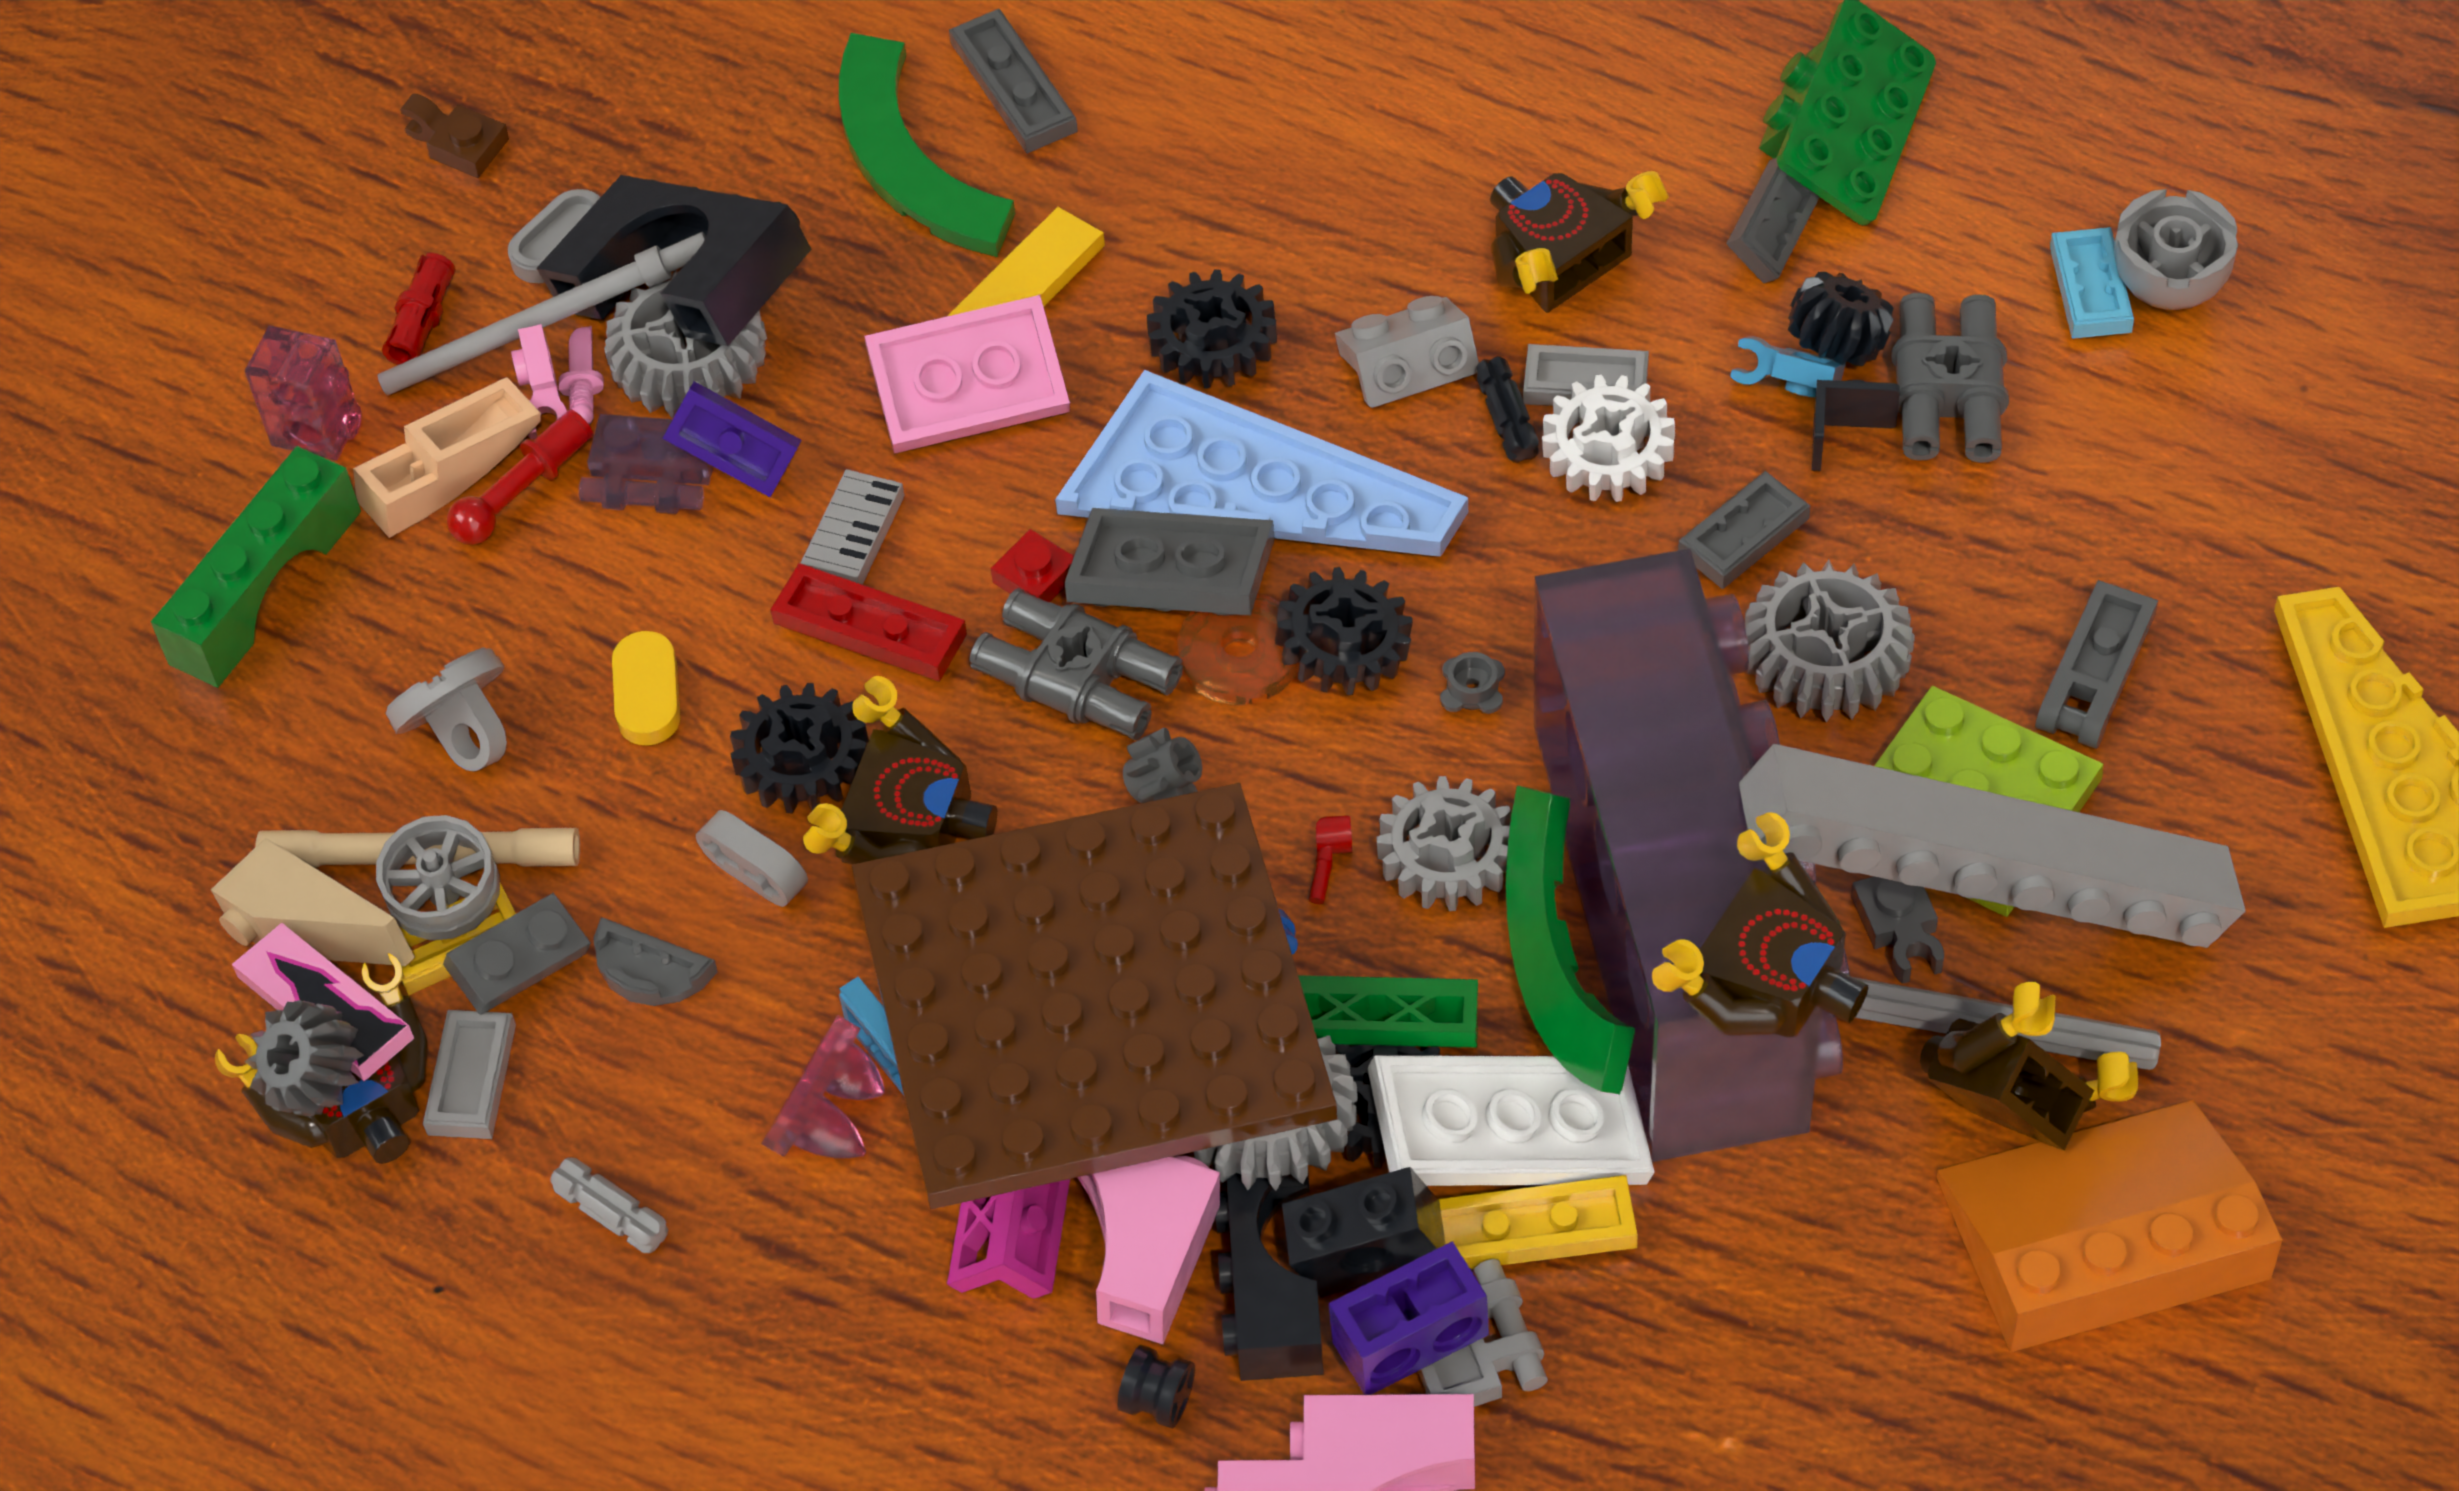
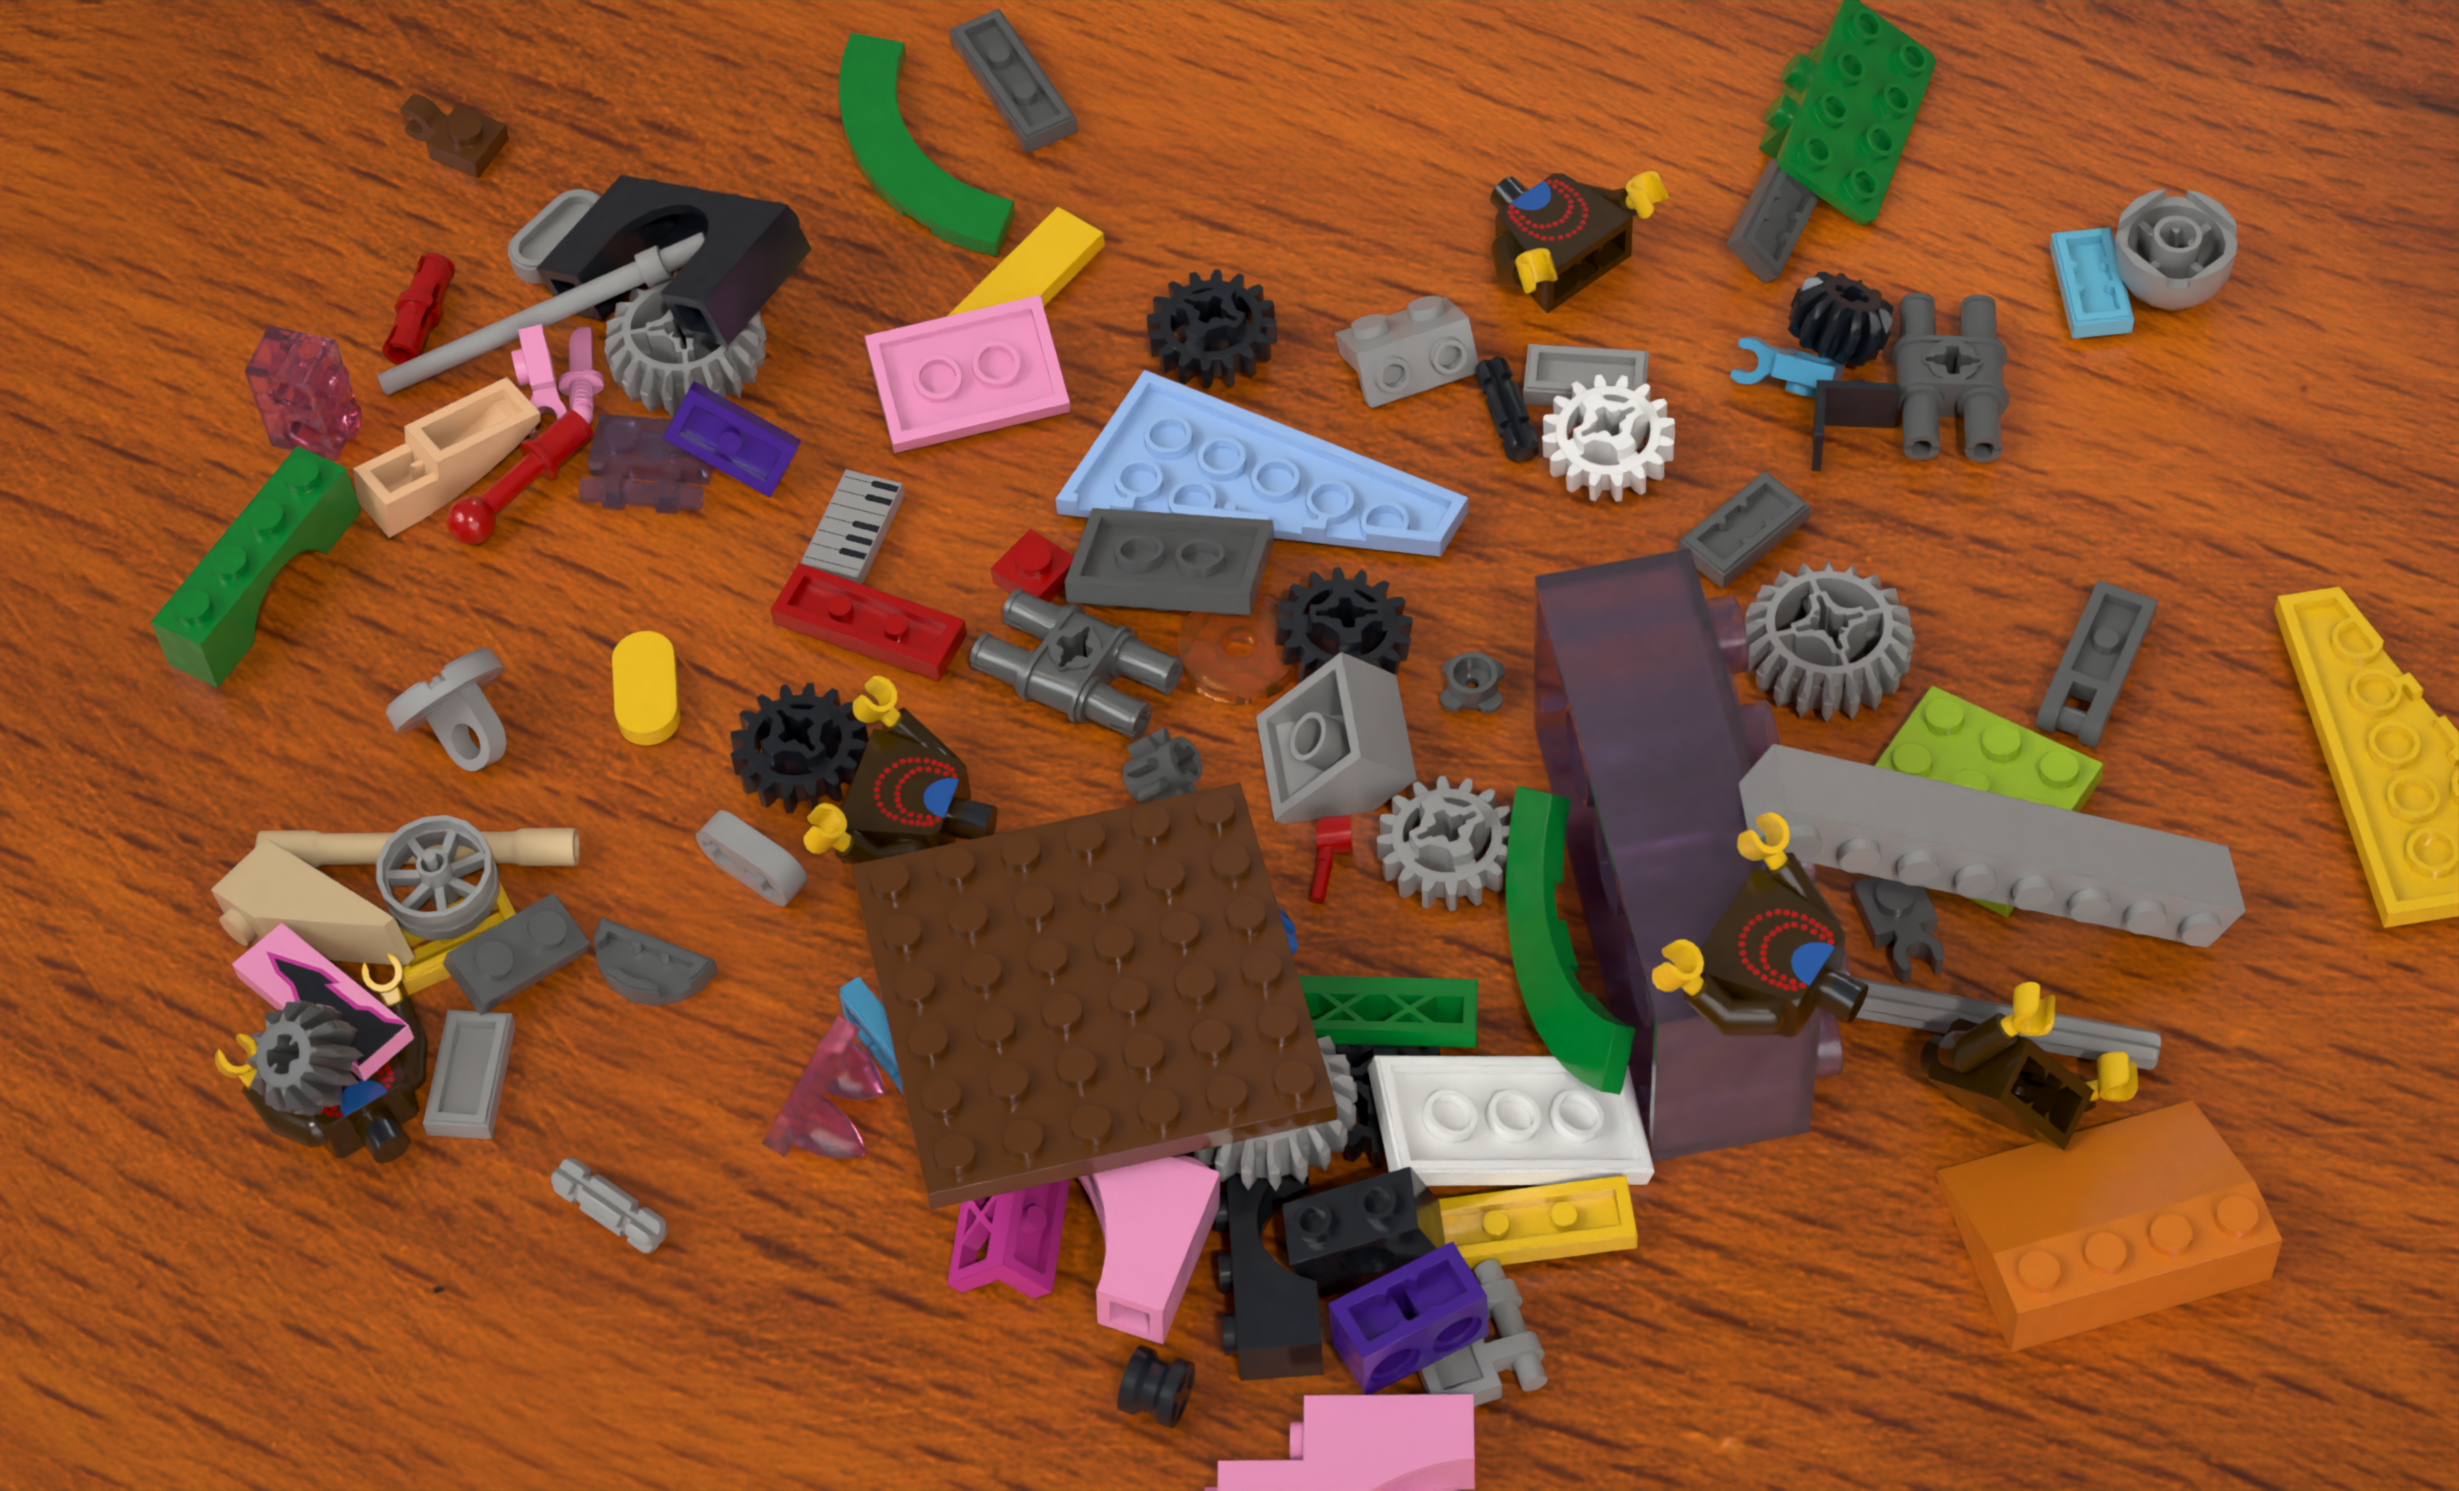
(1336, 743): none -> light grey slope

